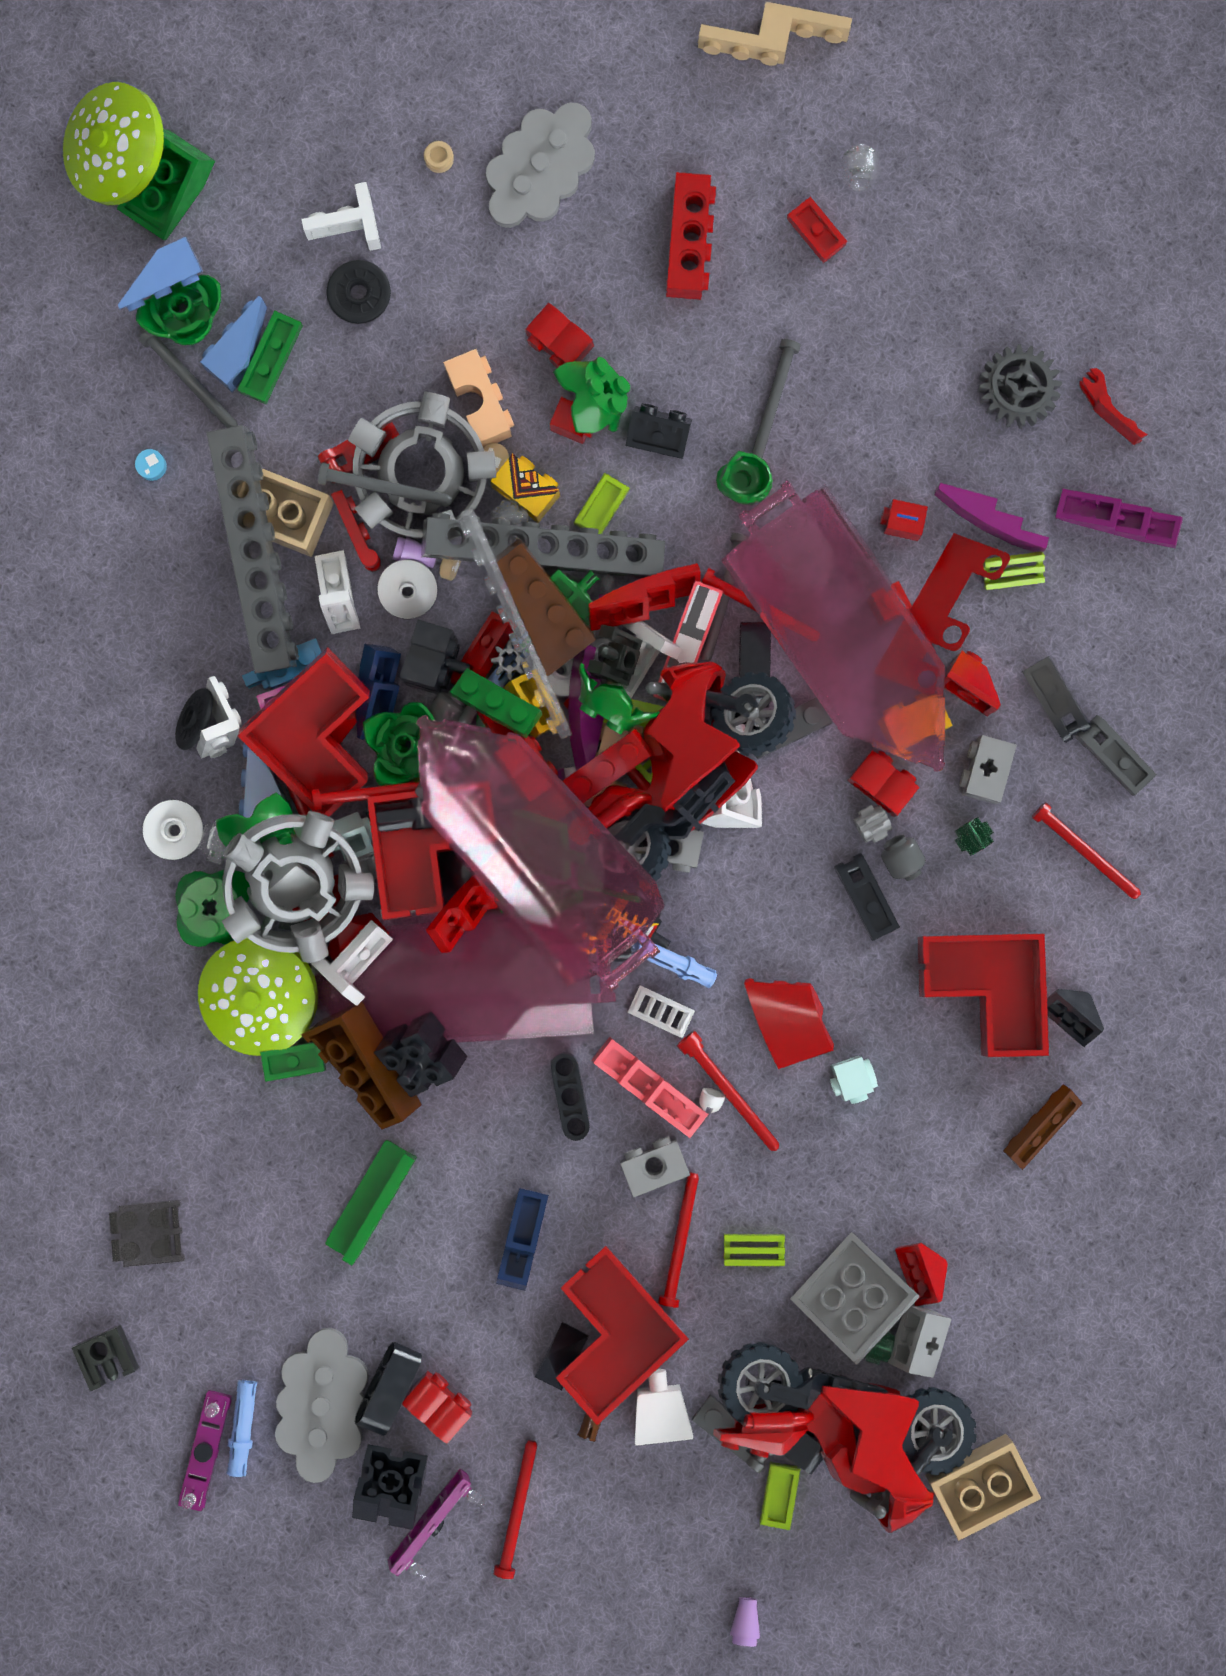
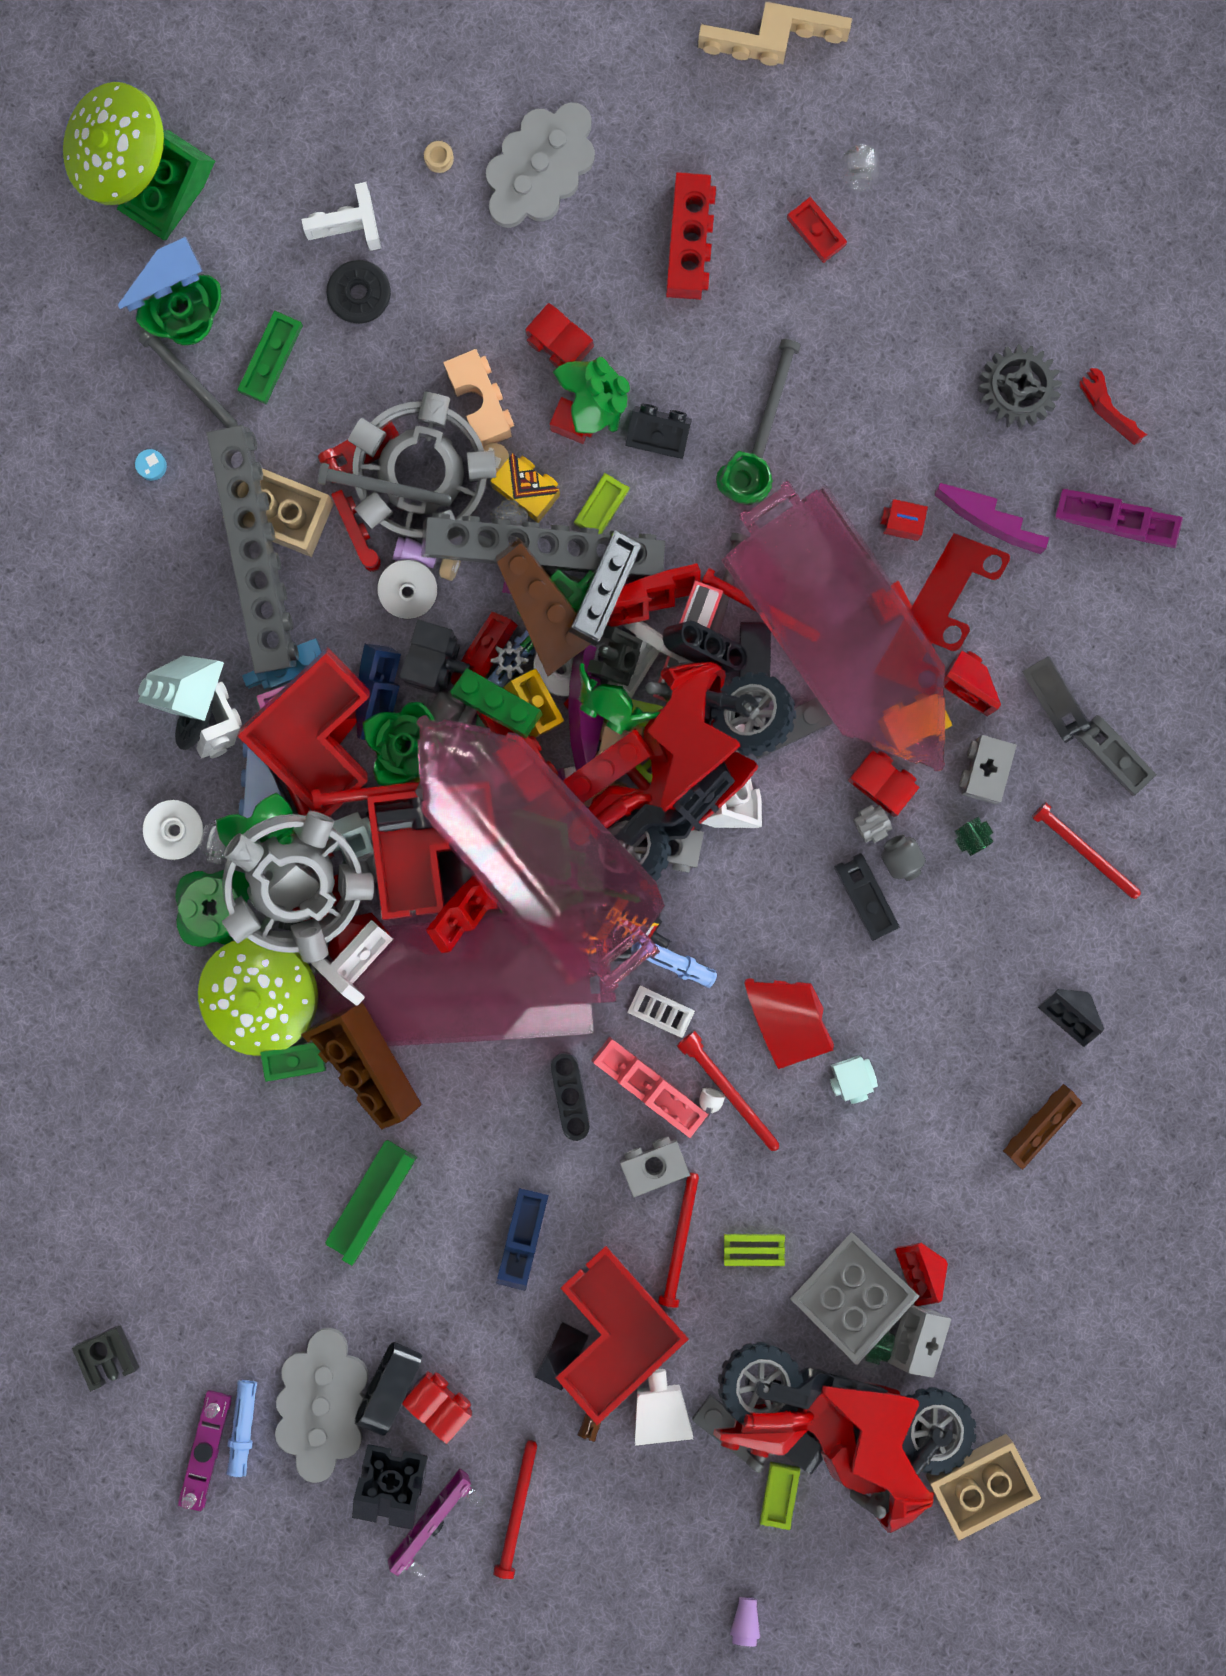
(146, 1233): clear smoke plate -> none
(182, 686): none -> light aqua slope
(234, 351): medium blue slope -> none
(336, 592): white bracket -> none
(420, 1054): black brick -> none
(508, 612): clear plate -> none
(605, 588): none -> tile
(704, 645): none -> black beam
(1006, 976): red piece -> none
(1037, 578): lime tile -> none

